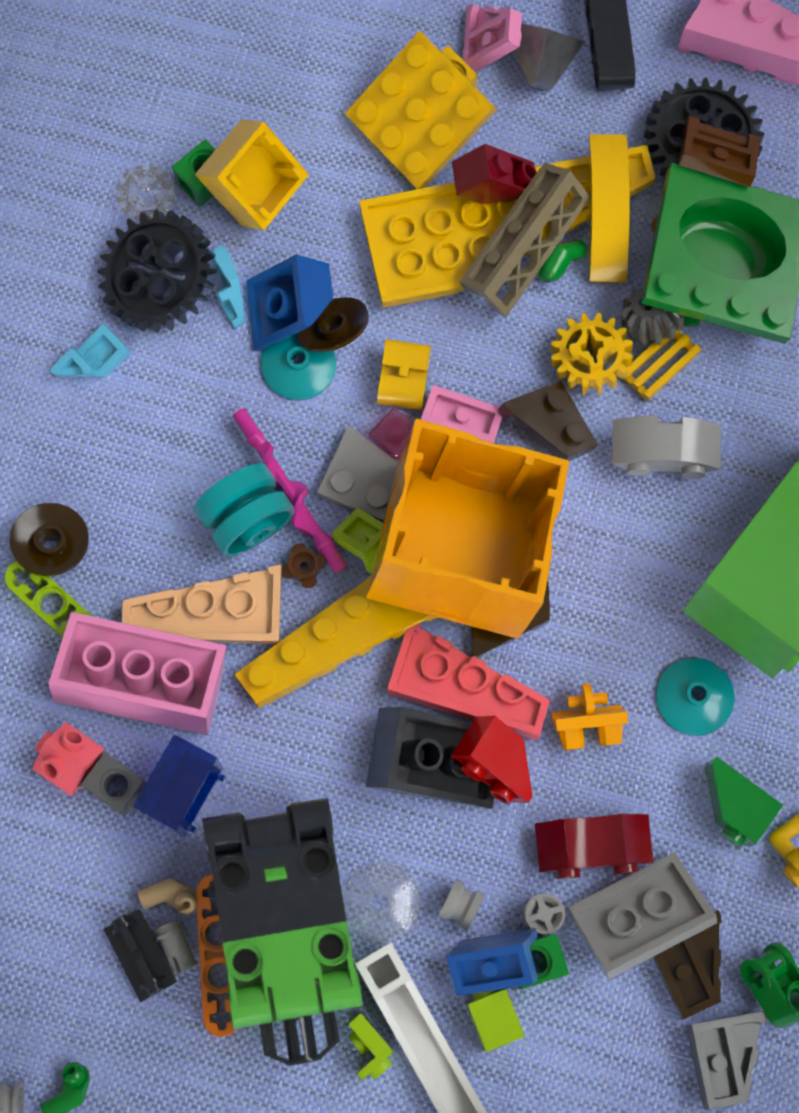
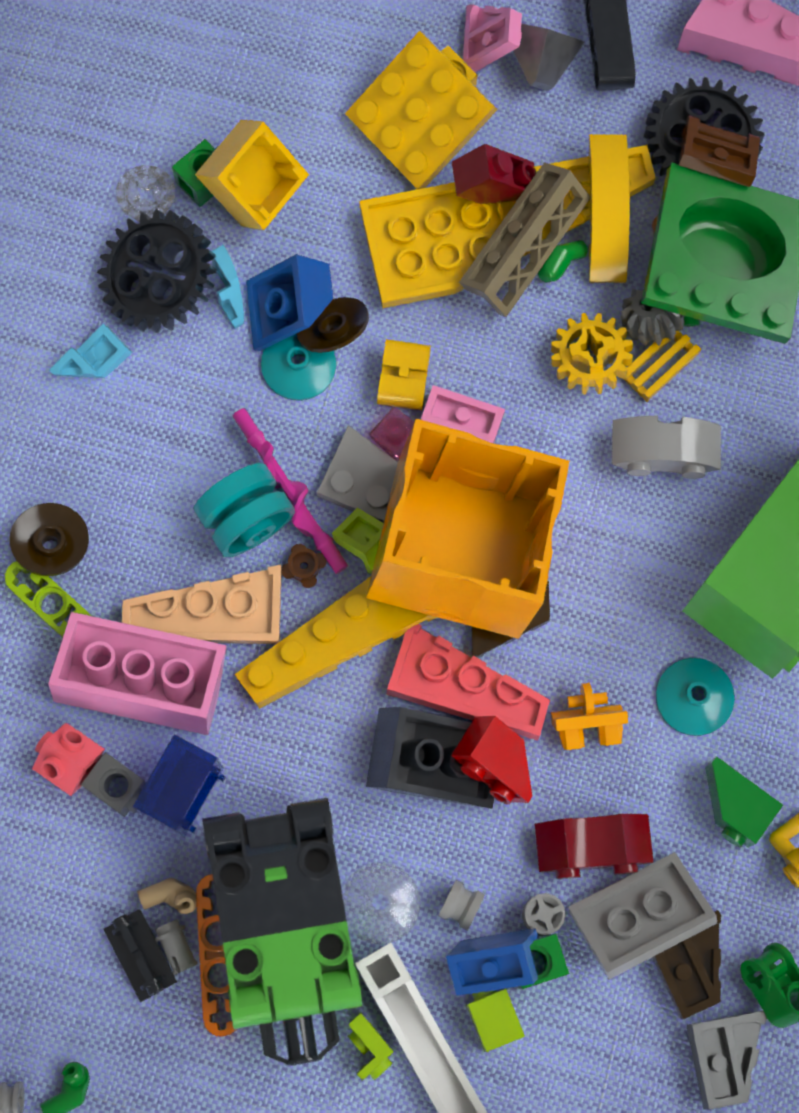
(552, 421): dark brown wing -> none

